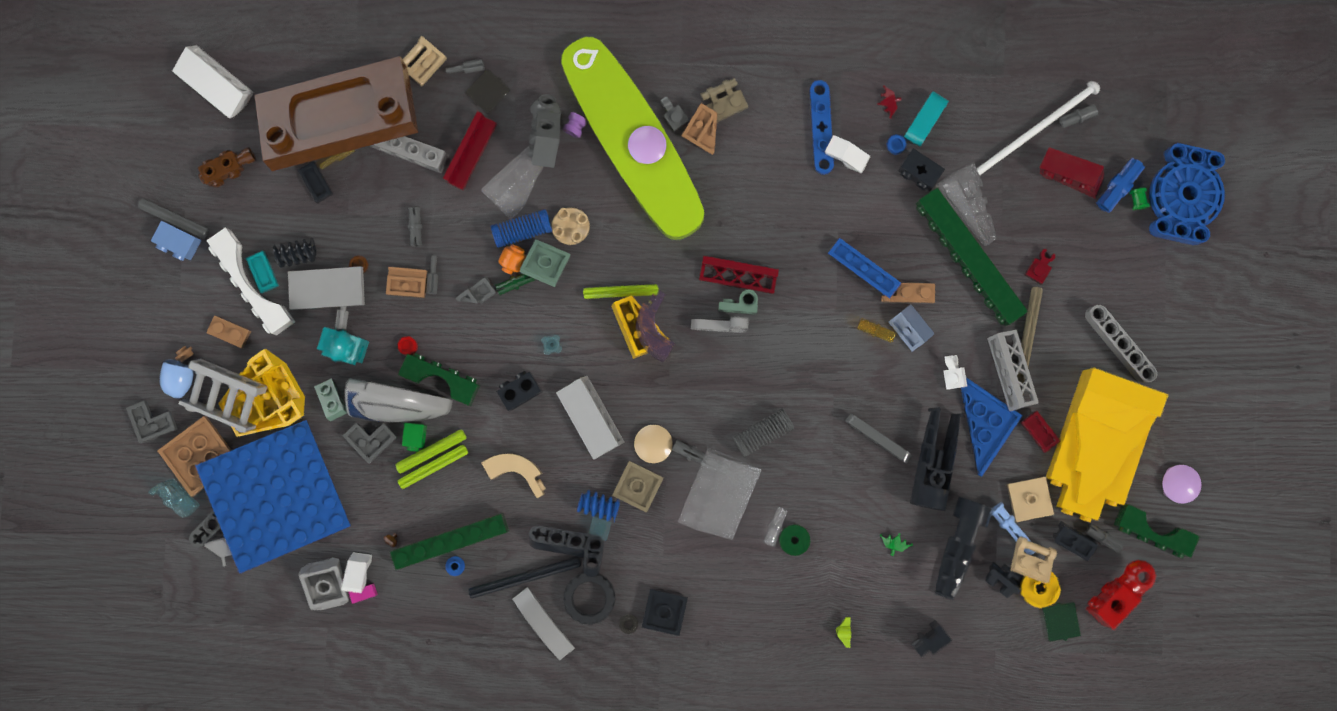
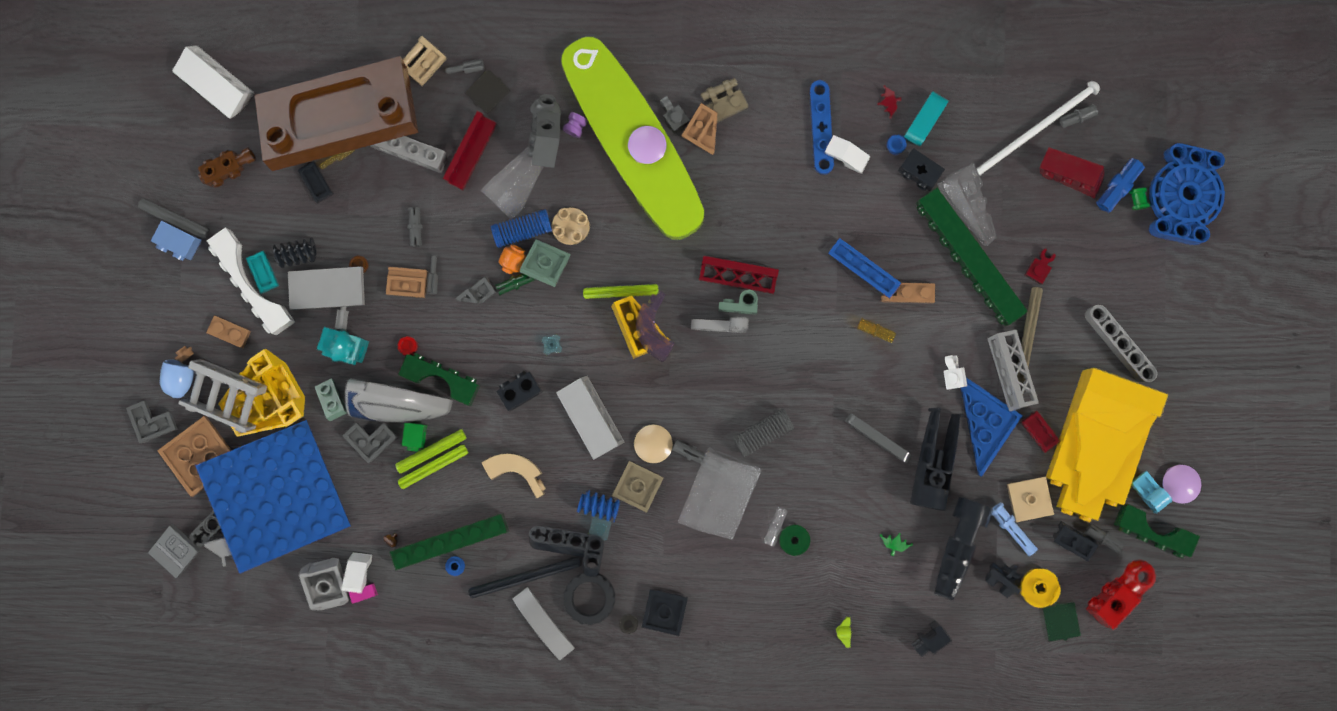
(174, 551): none -> tile
(175, 497): clear light blue slope -> none
(911, 328): sand blue panel -> none
(1030, 565): tan plate -> none
(1150, 492): none -> medium azure plate

